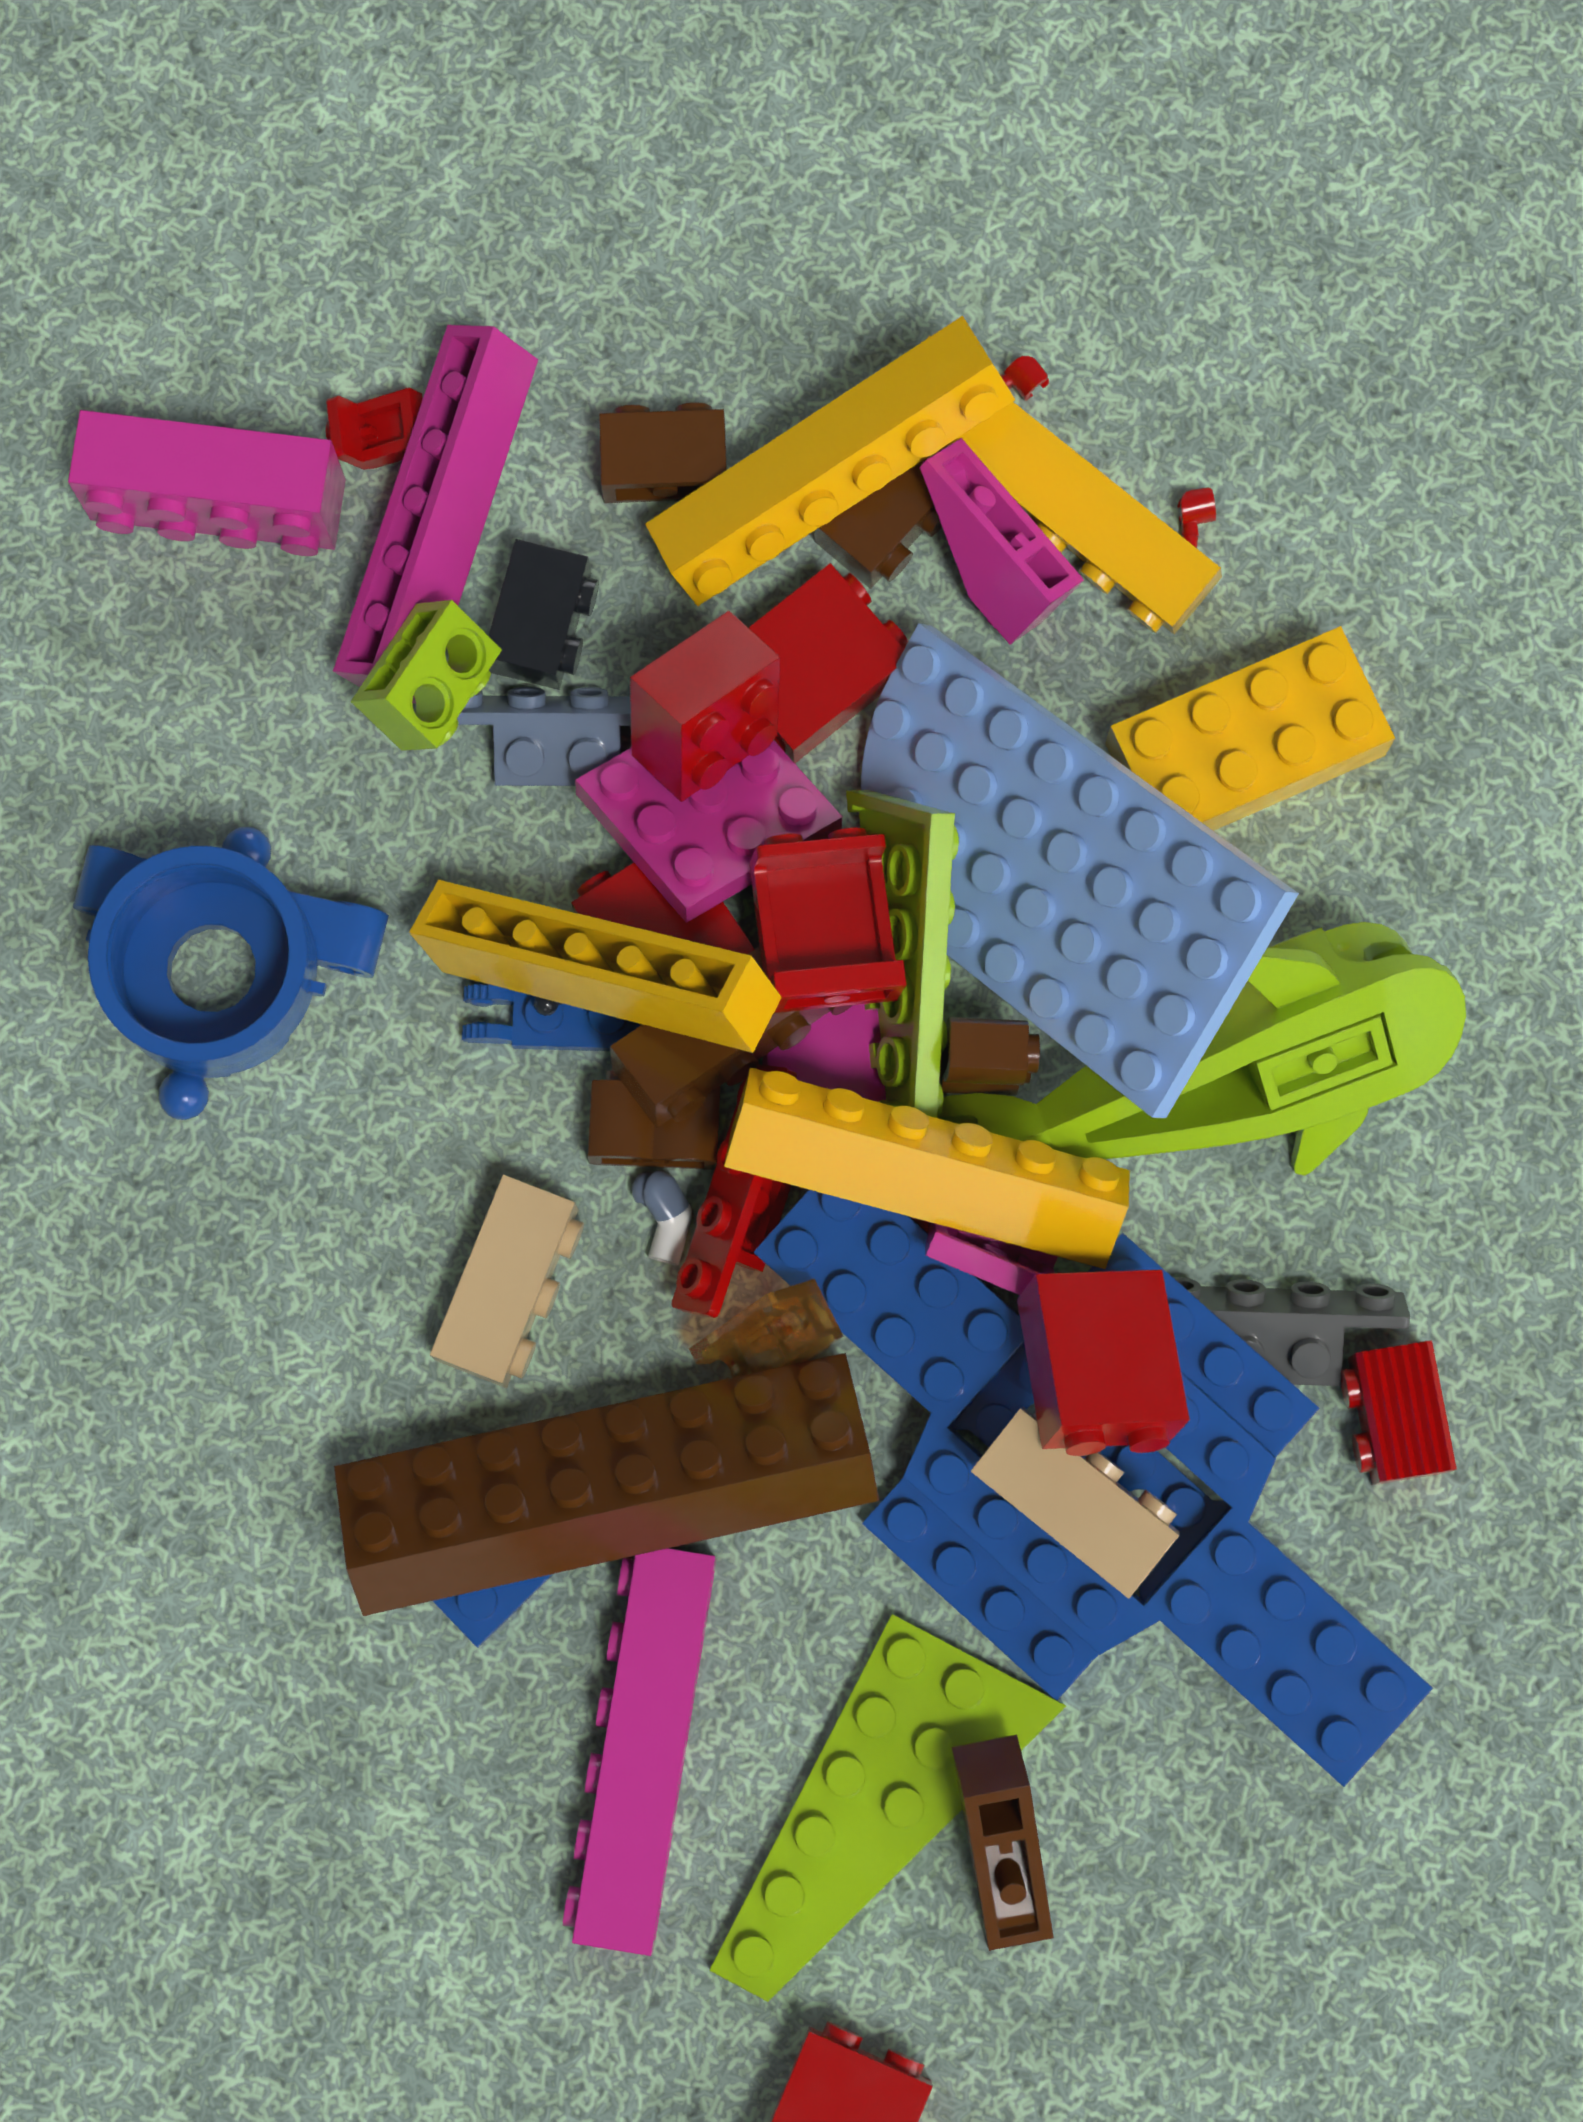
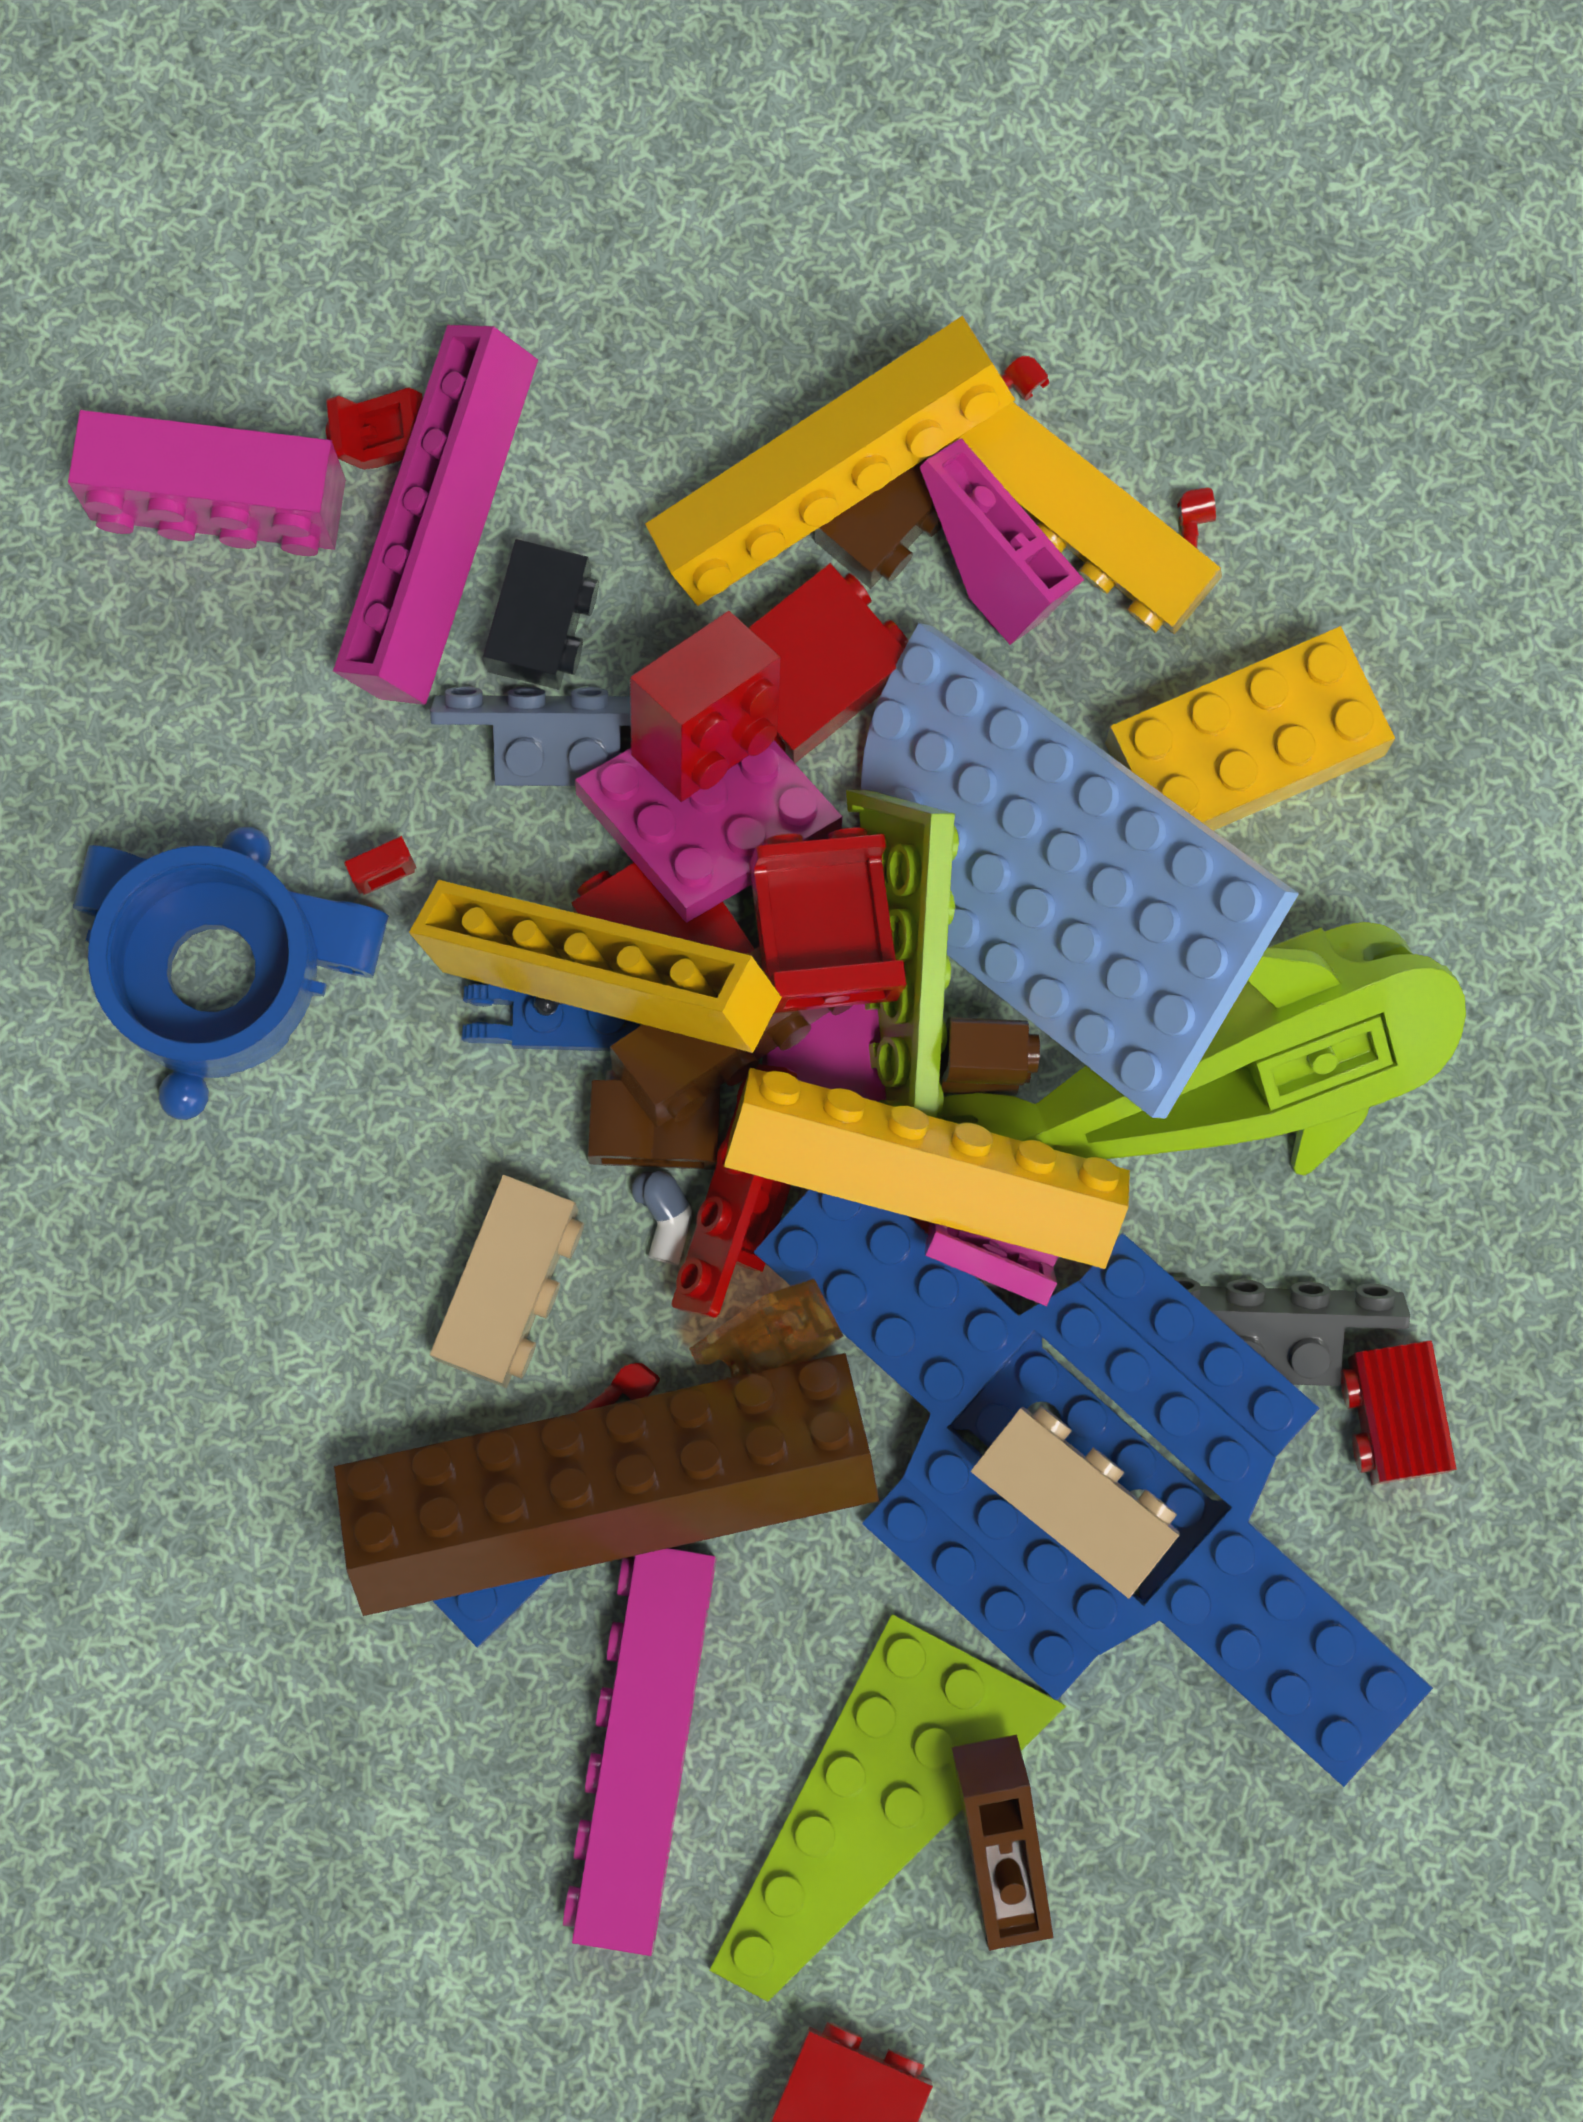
(380, 866): none -> red tile
(418, 668): lime brick -> none
(632, 1380): none -> red hand
(660, 452): reddish brown brick -> none
(1102, 1361): red brick -> none

